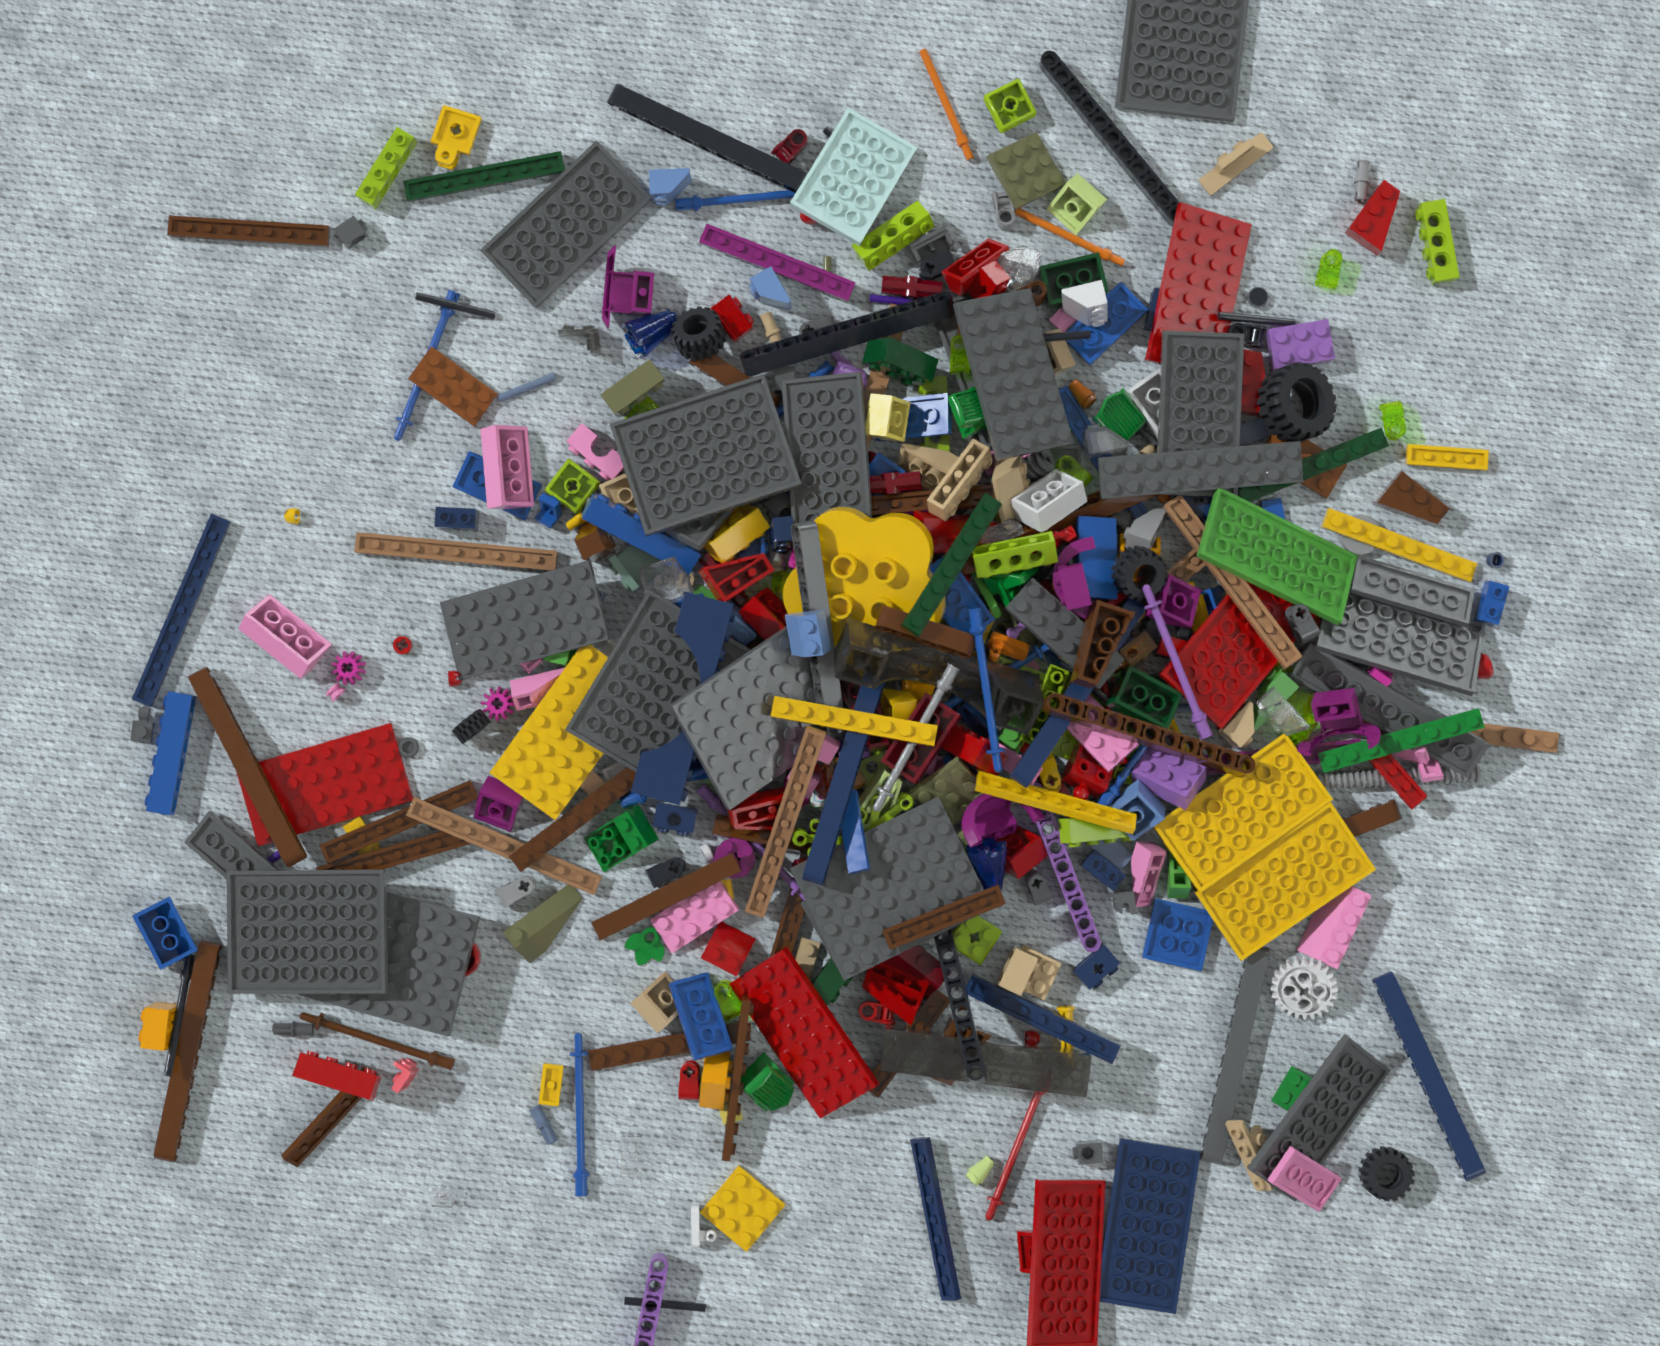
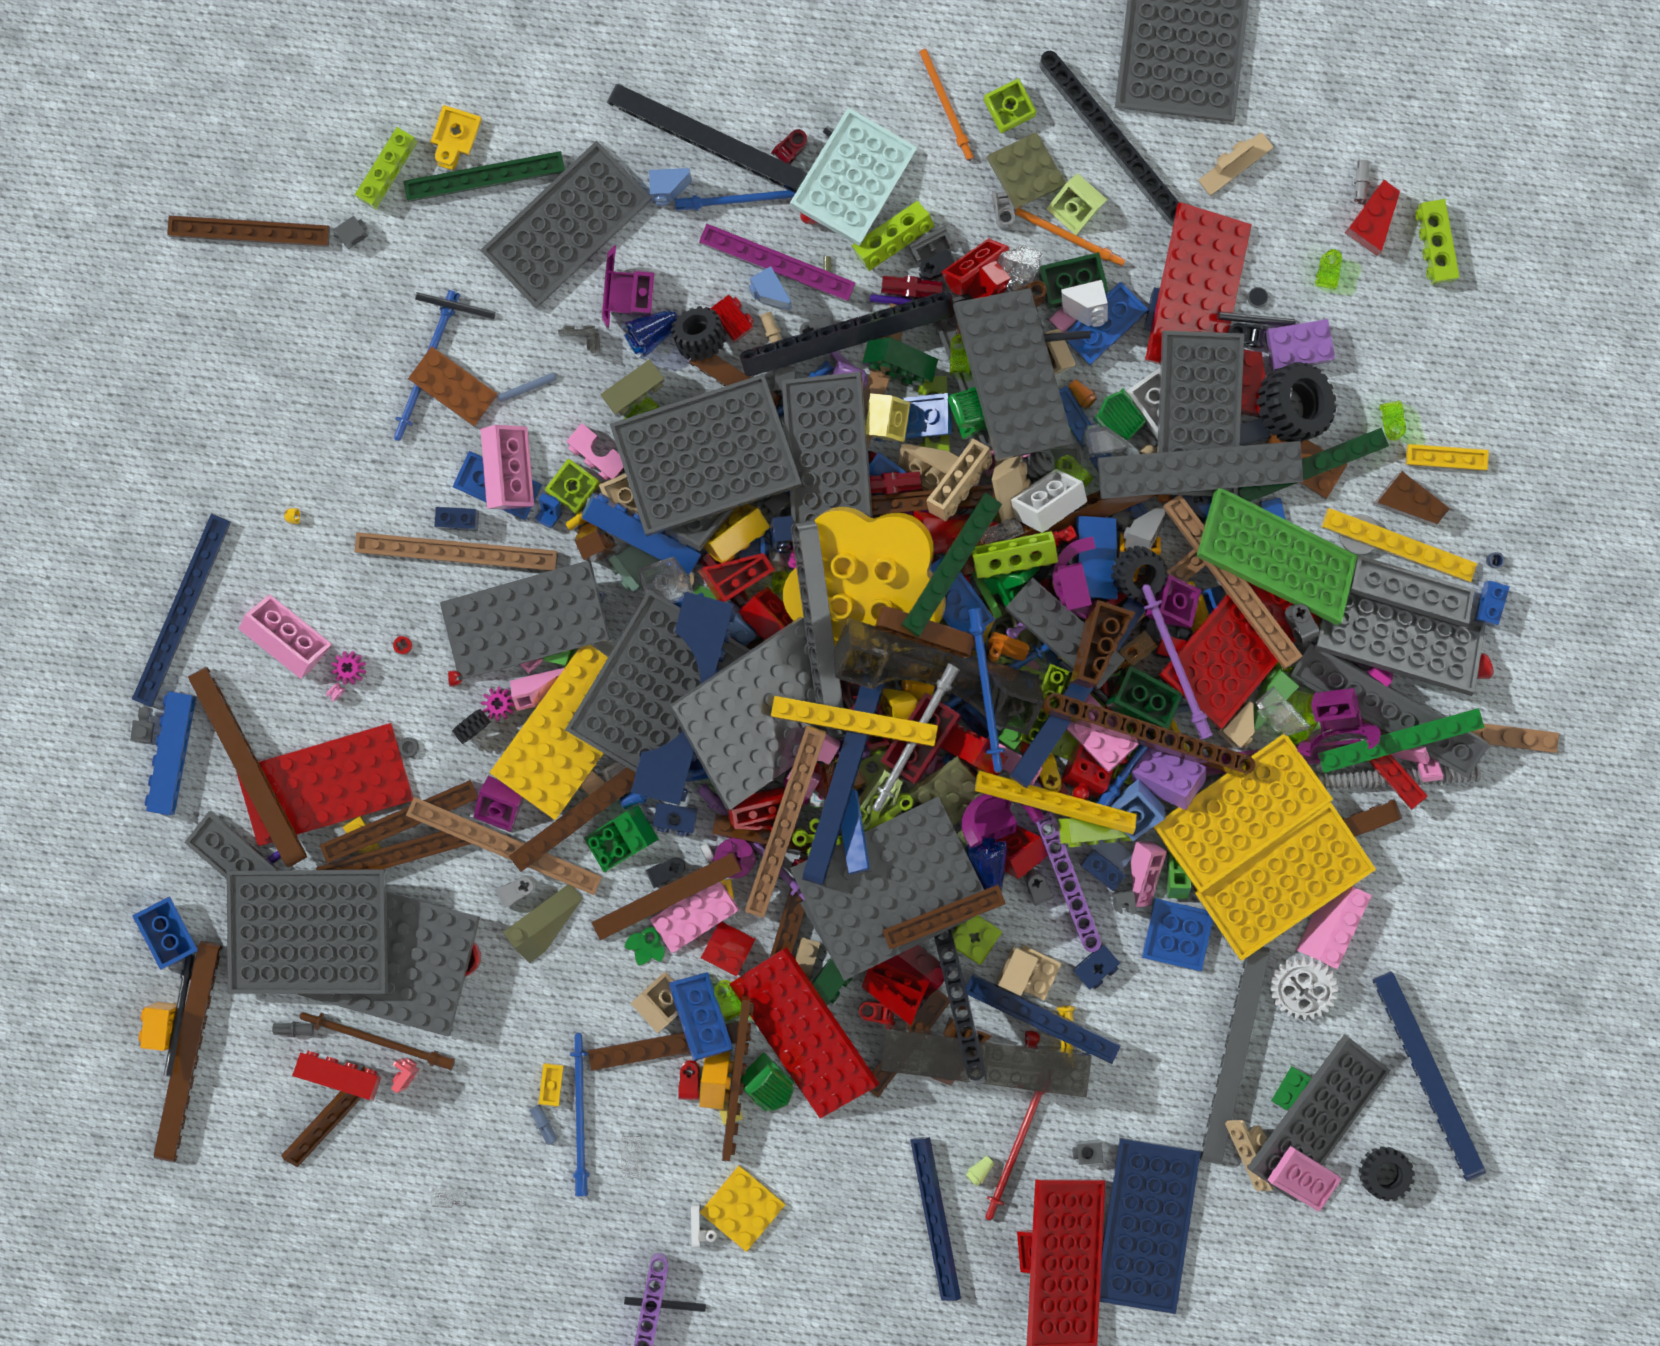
(808, 633): medium blue slope -> none

